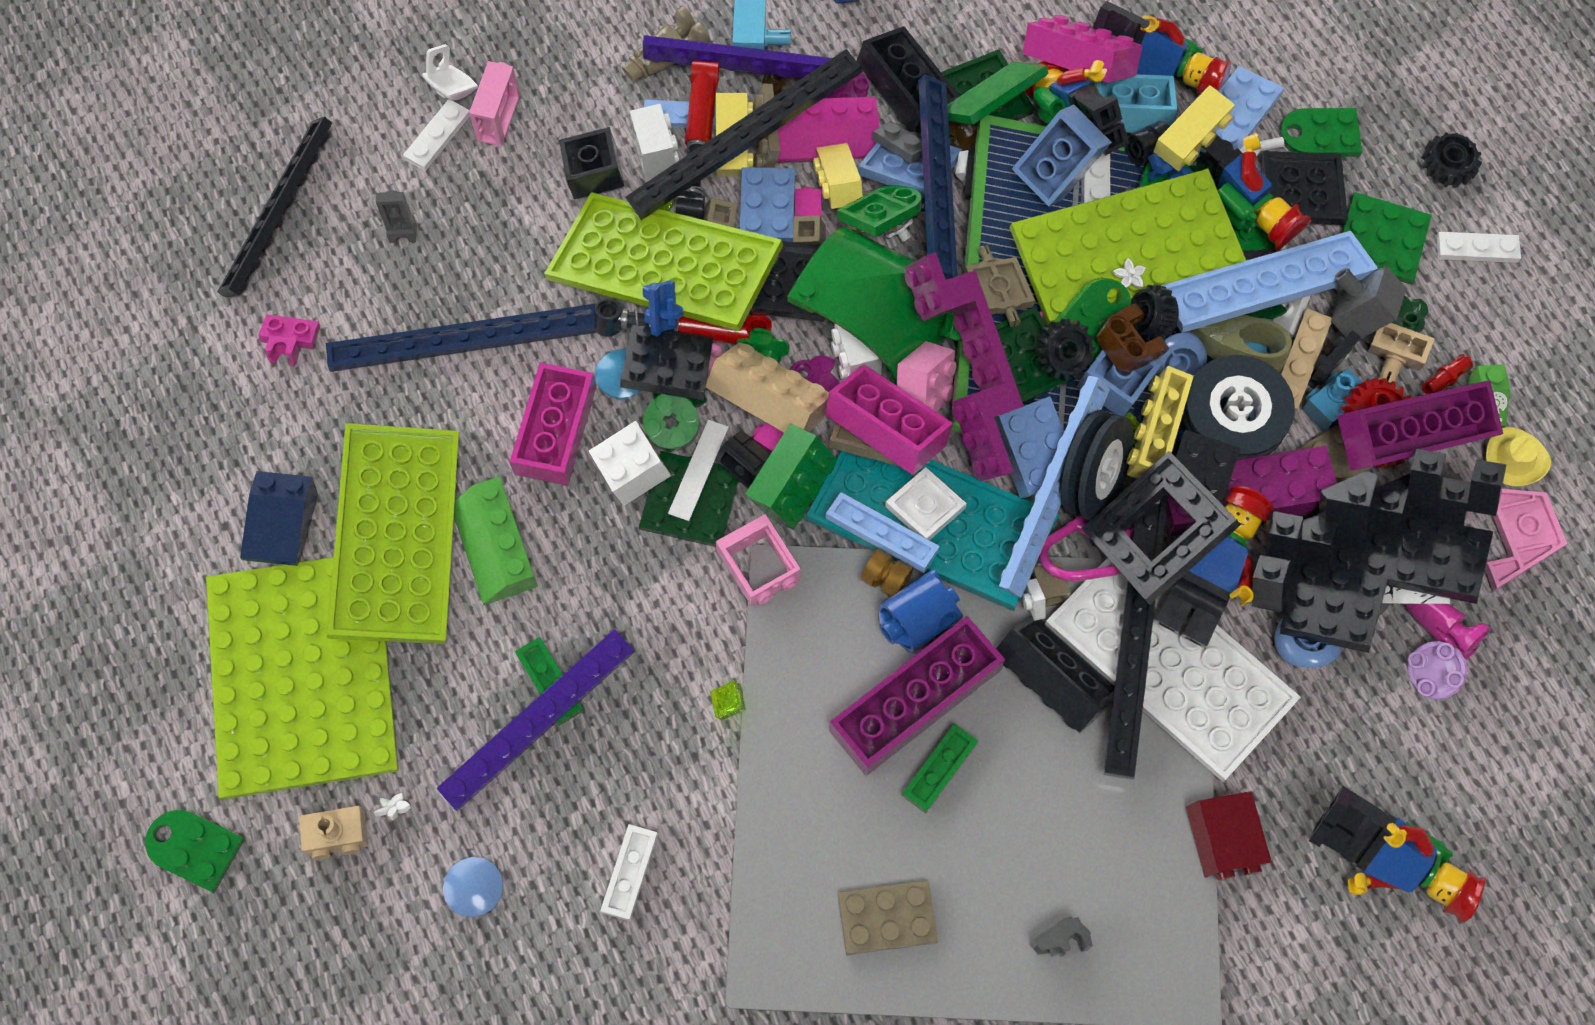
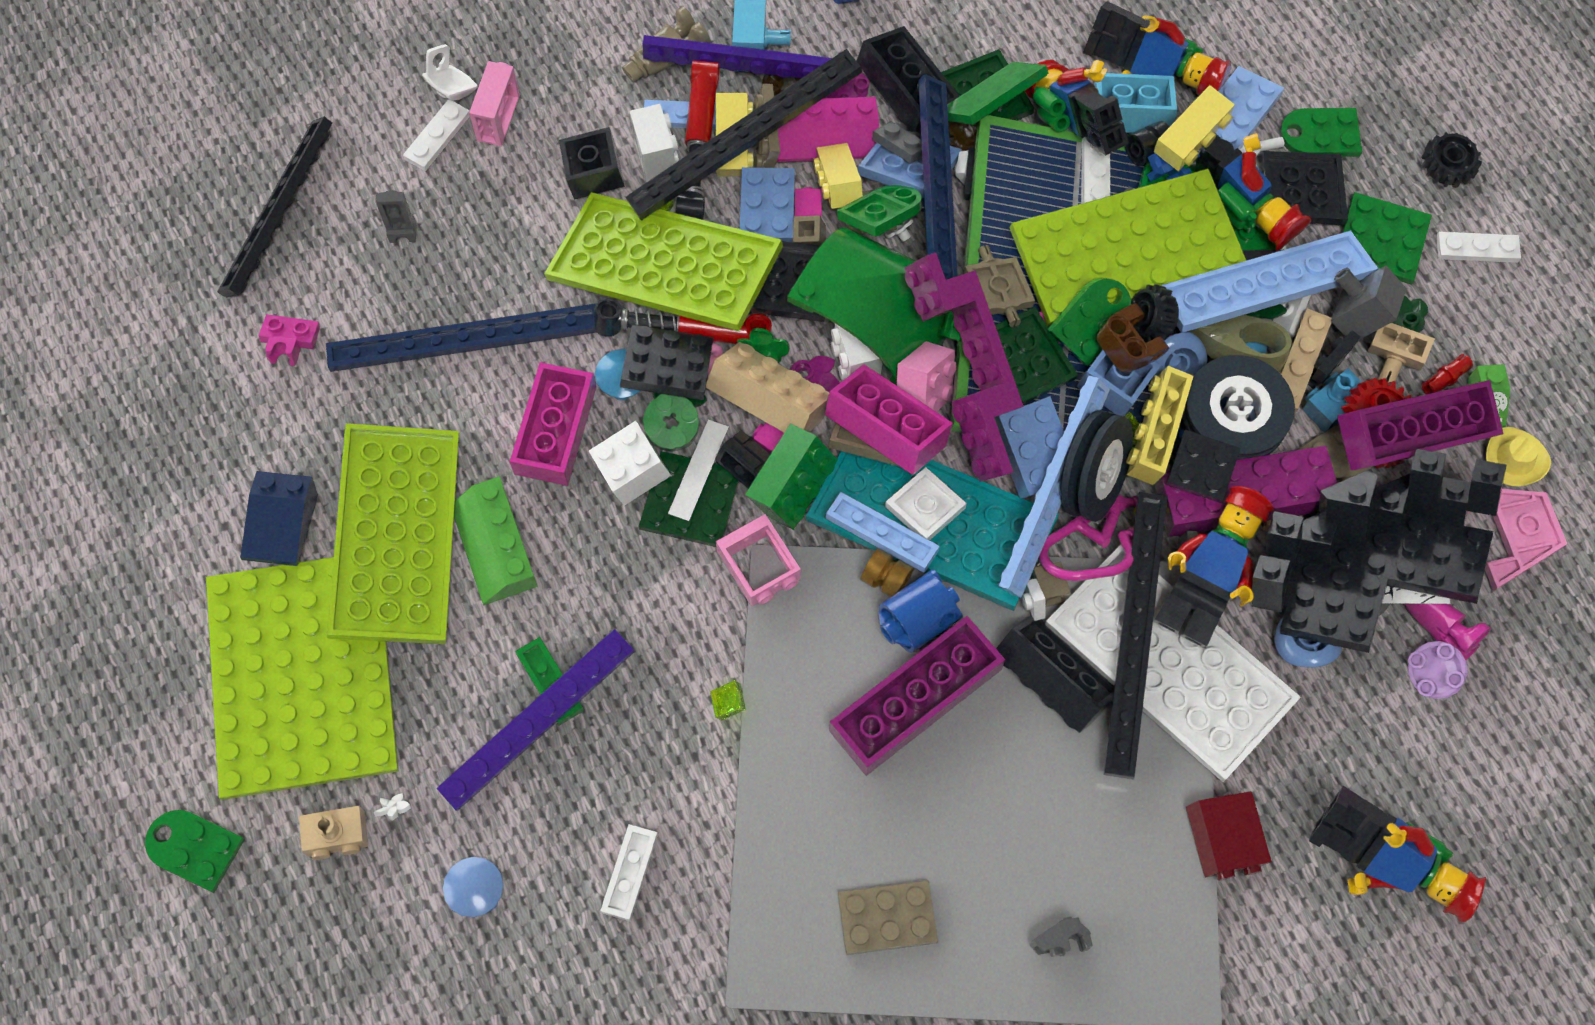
(662, 308): blue hips -> none
(720, 212): dark tan brick -> none
(940, 768): green plate -> none
(1061, 155): medium blue brick -> none
(1078, 46): dark pink brick -> none
(1078, 353): black gear -> none
(1130, 274): white plant -> none
(1211, 527): black plate -> none

